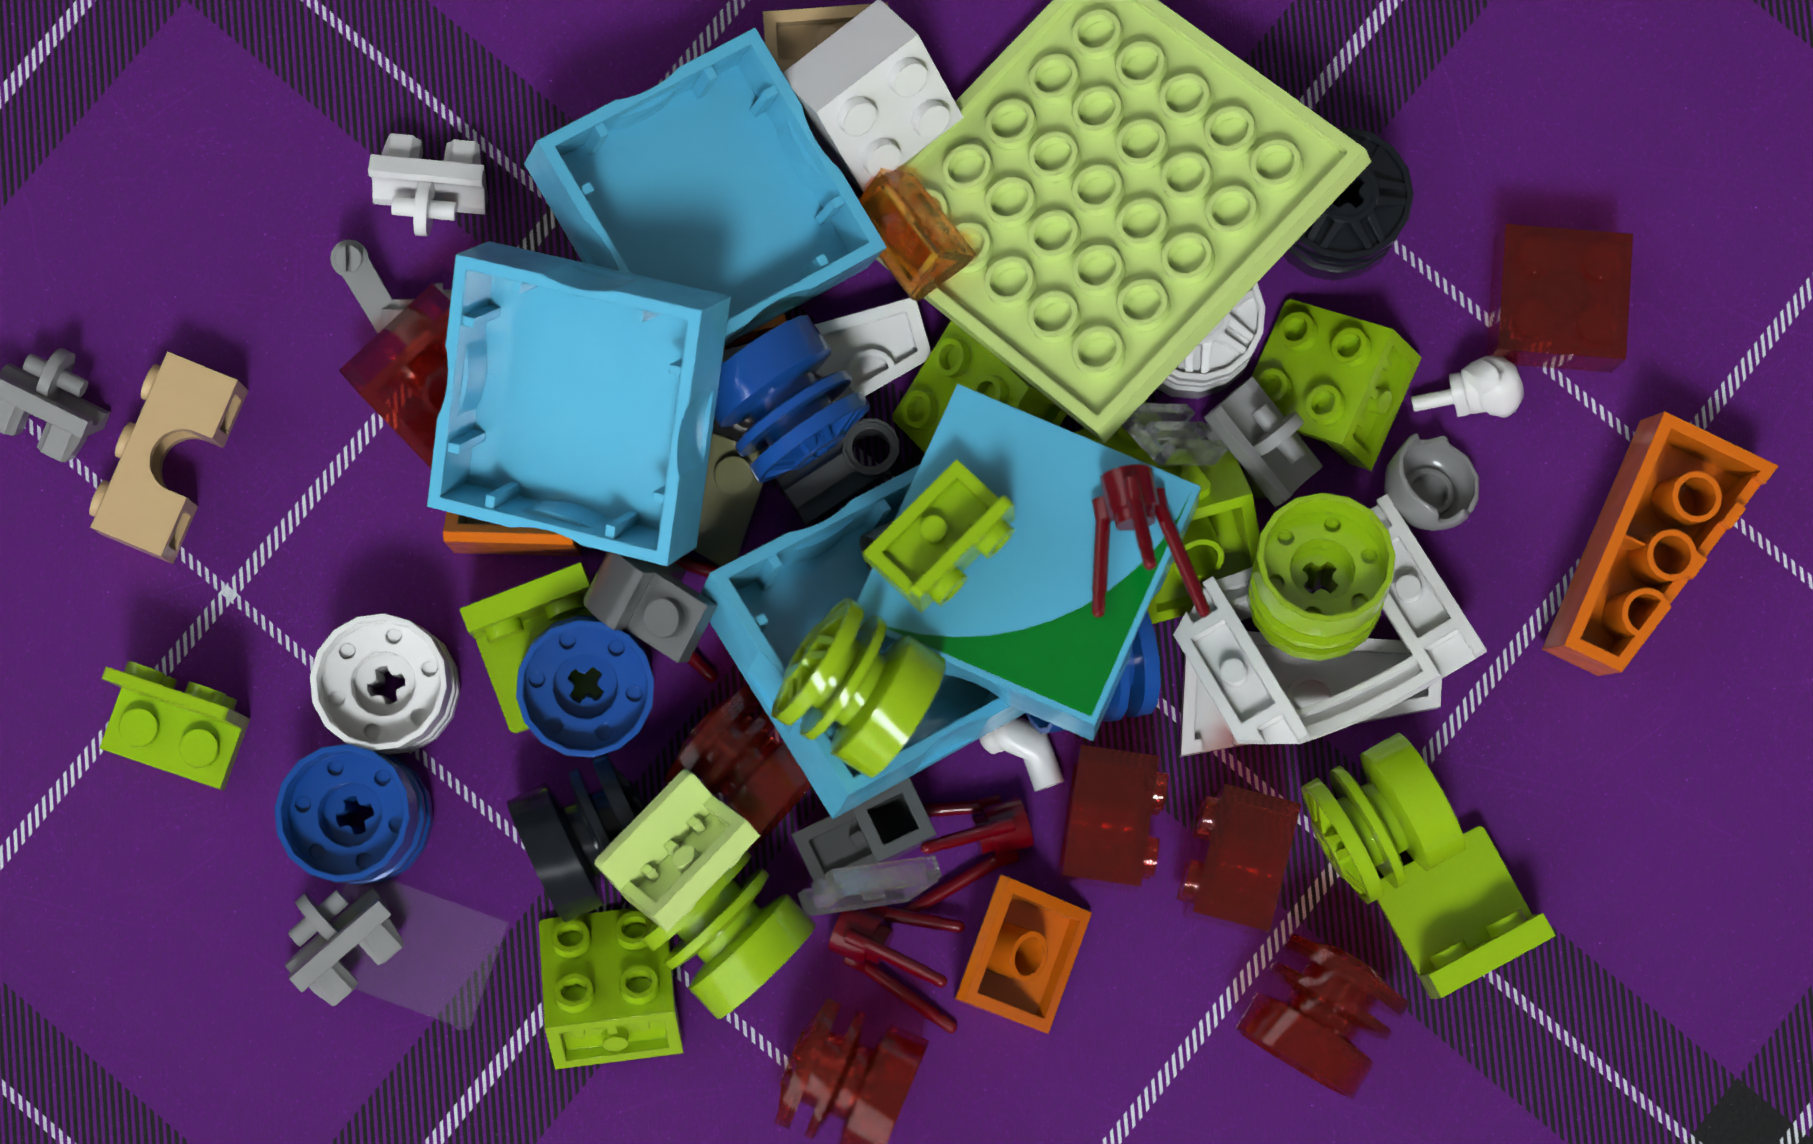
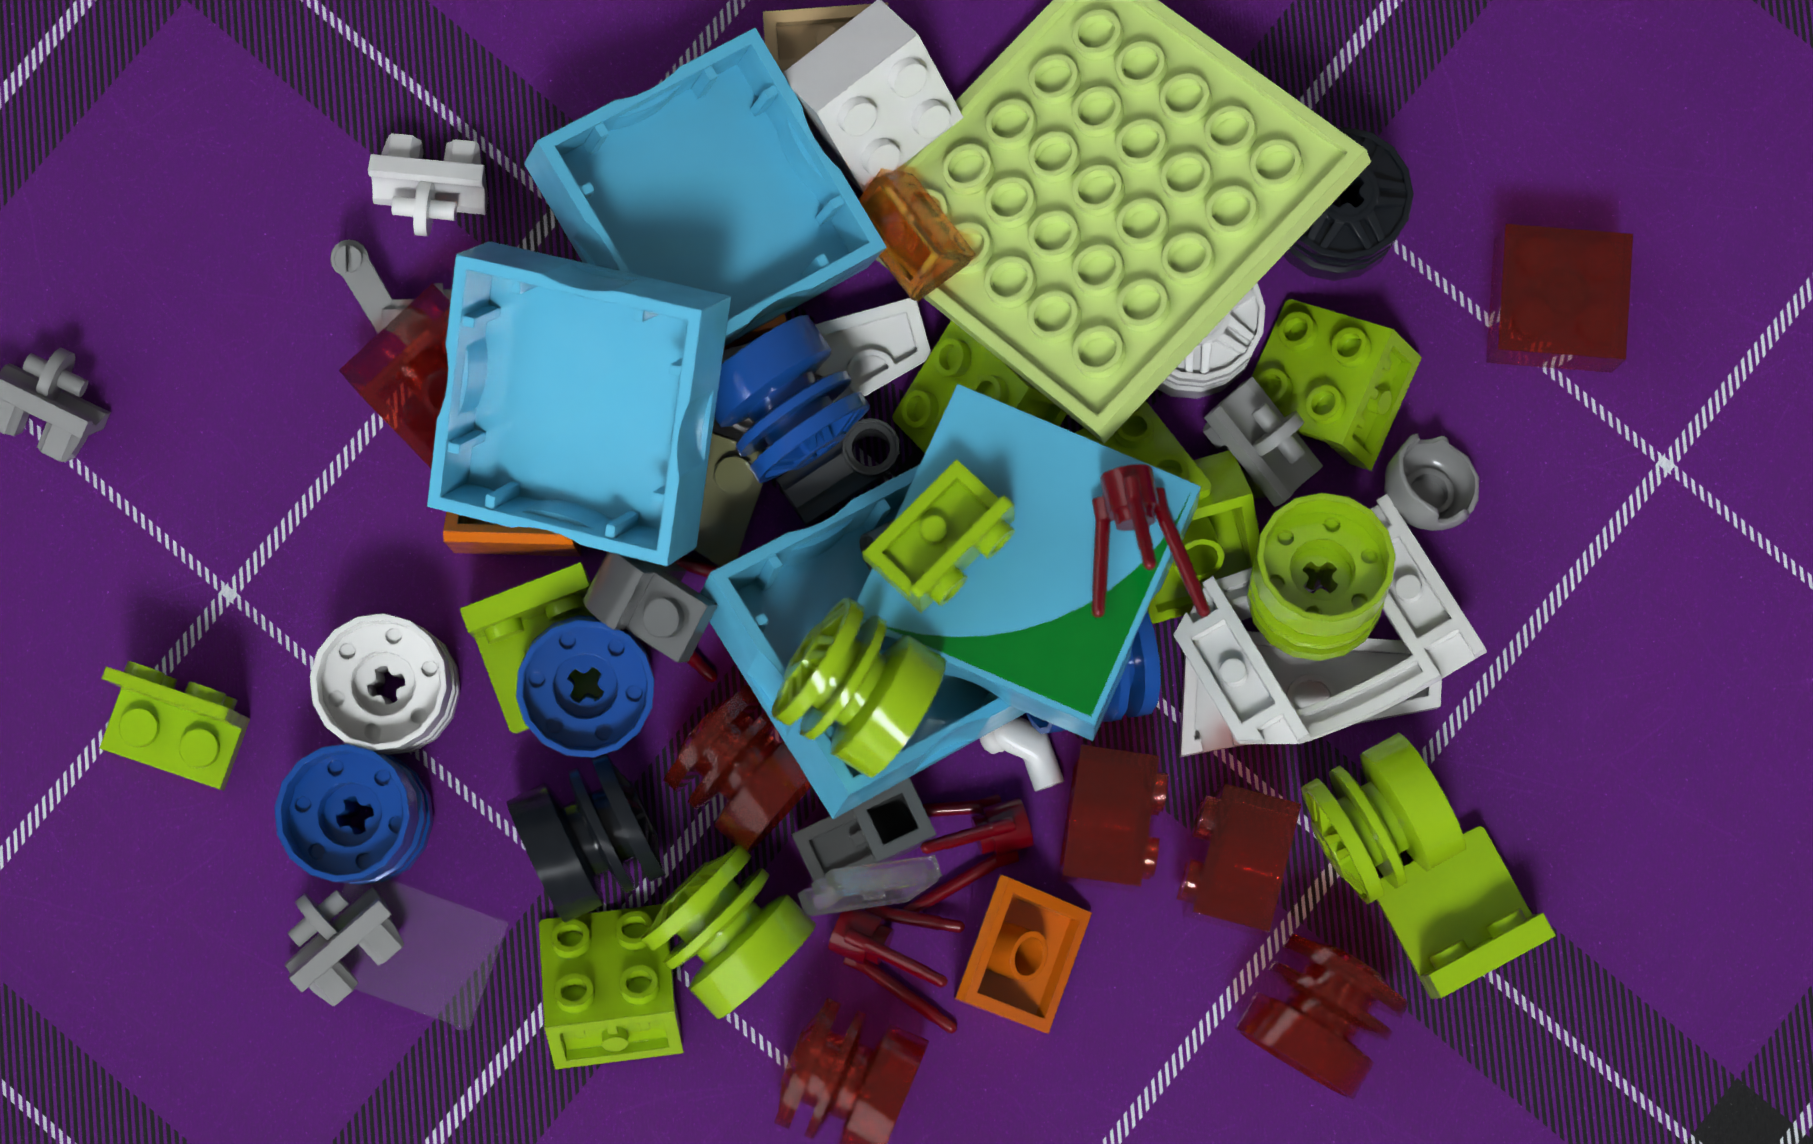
(180, 405): tan arch -> none
(675, 850): yellowish green bracket -> none
(1180, 440): clear tile -> none
(1482, 386): white piece -> none
(1652, 536): orange wedge -> none

